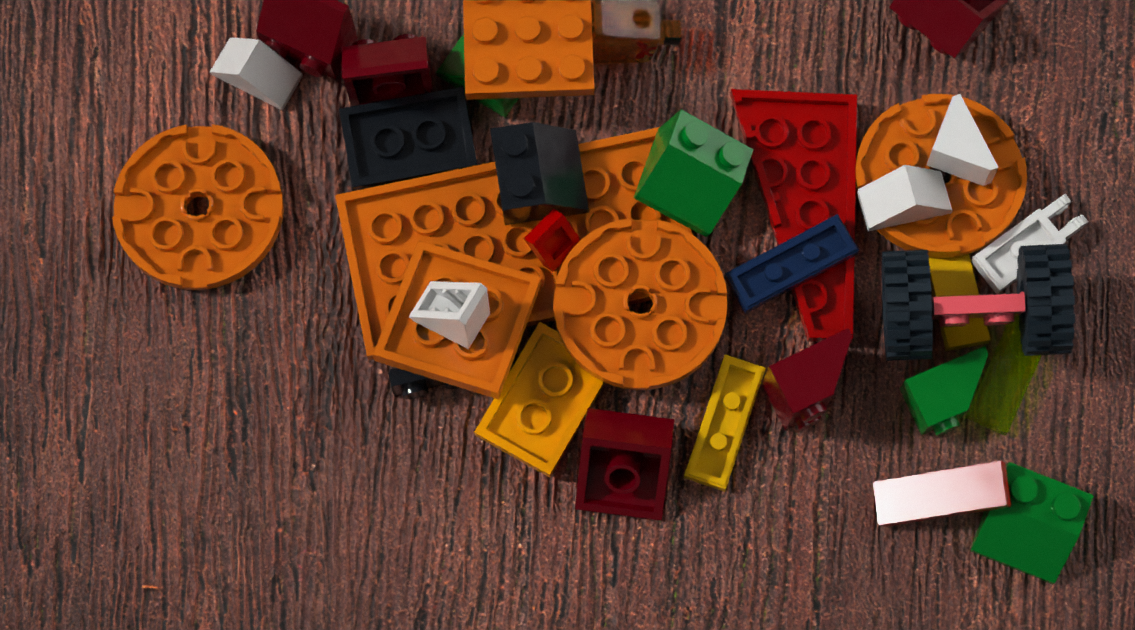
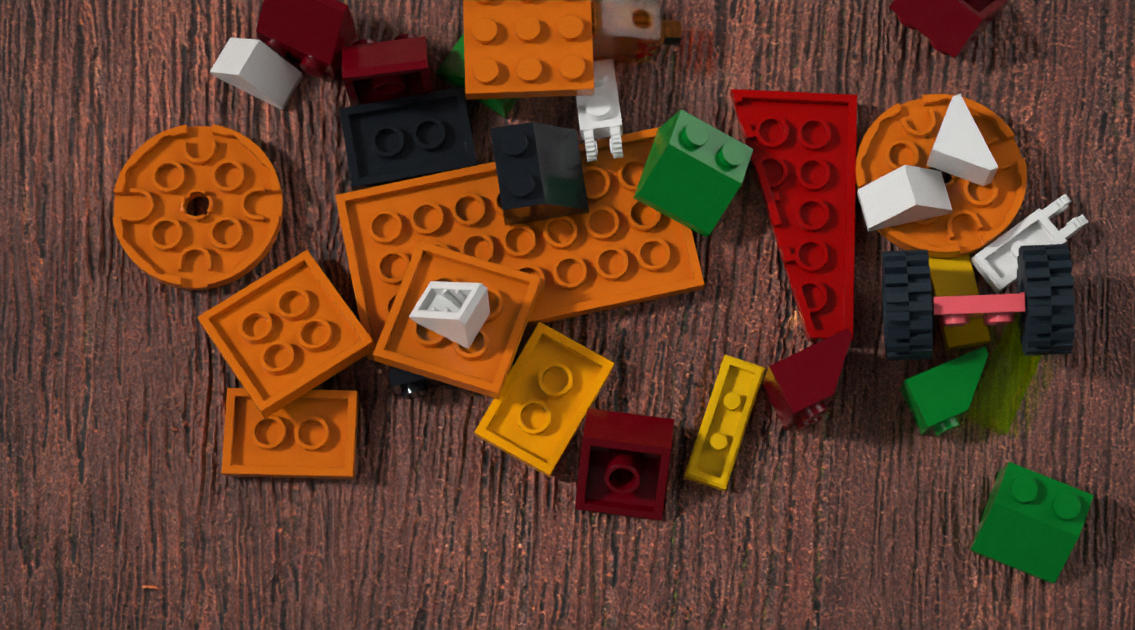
(286, 333): none -> orange plate
(302, 440): none -> orange plate
(552, 239): red plate -> none
(600, 113): none -> white hinge
(633, 347): orange plate -> none
(791, 263): dark blue tile -> none
(942, 494): tile -> none

